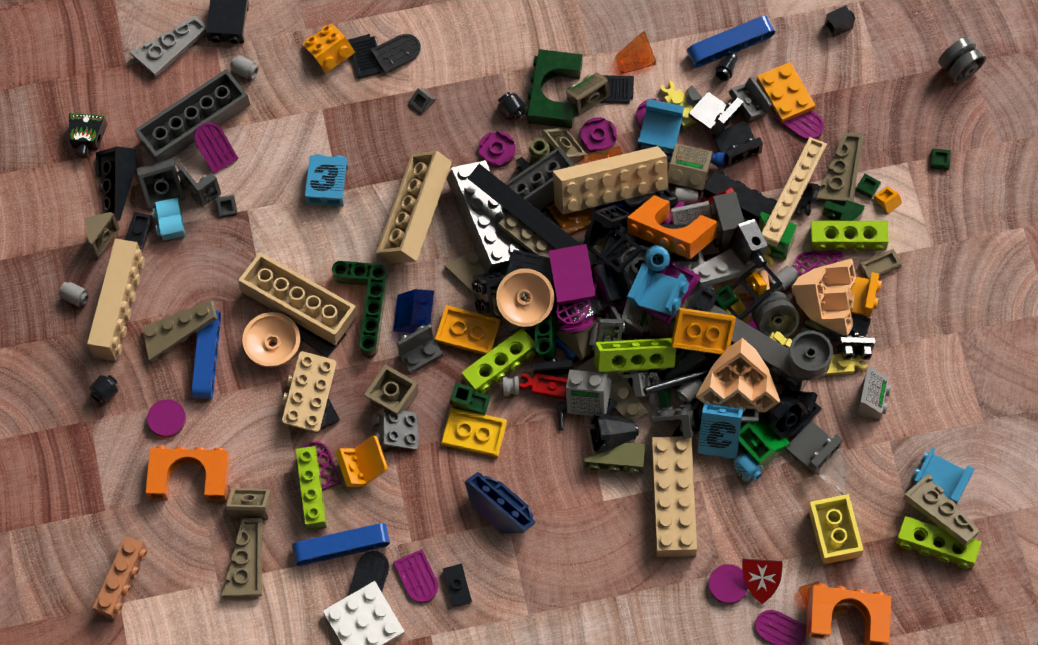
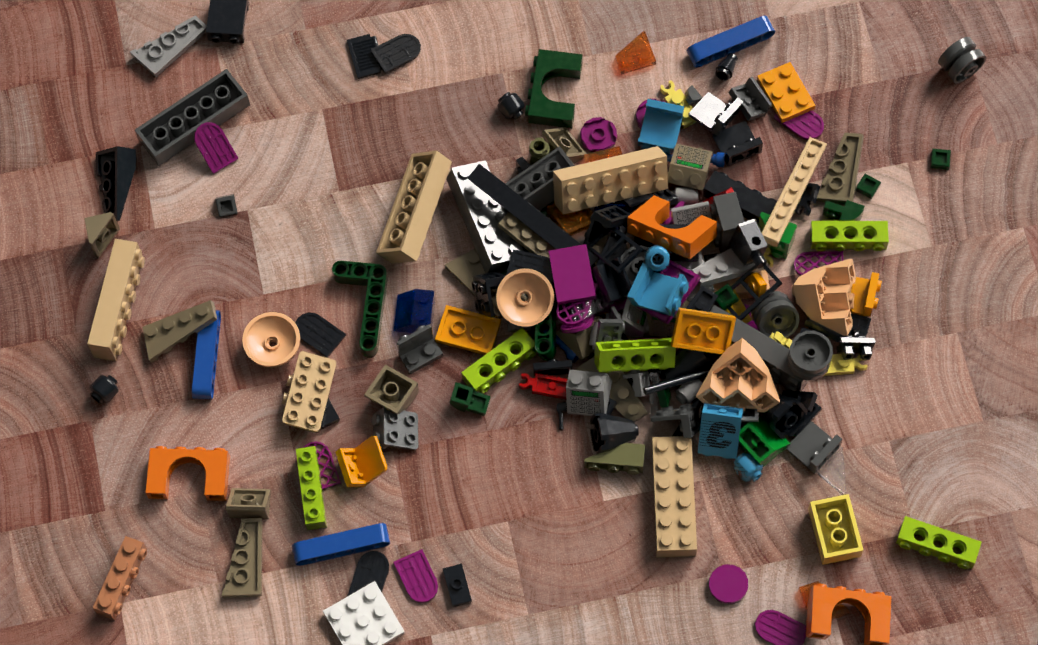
(73, 293): light grey brick -> none
(86, 132): torso -> none
(139, 228): black plate -> none
(160, 182): dark grey slope -> none
(166, 418): magenta tile -> none
(169, 218): medium azure brick -> none
(204, 190): dark grey bracket -> none
(244, 67): light grey brick -> none
(297, 298): tan brick -> none
(326, 180): dark azure panel -> none
(329, 47): light orange bracket -> none
(421, 100): dark grey slope -> none
(474, 432): yellow tile -> none
(497, 148): magenta tile -> none
(499, 504): dark blue wedge -> none
(511, 386): light grey wheel -> none
(588, 92): dark tan slope -> none
(620, 89): black window -> none
(762, 577): red shield -> none
(787, 276): light grey brick -> none
(840, 21): black brick -> none
(873, 394): light grey slope -> none
(881, 264): dark tan tile -> none
(888, 199): light orange slope -> none
(938, 508): dark tan wing -> none
(945, 474): dark azure panel -> none

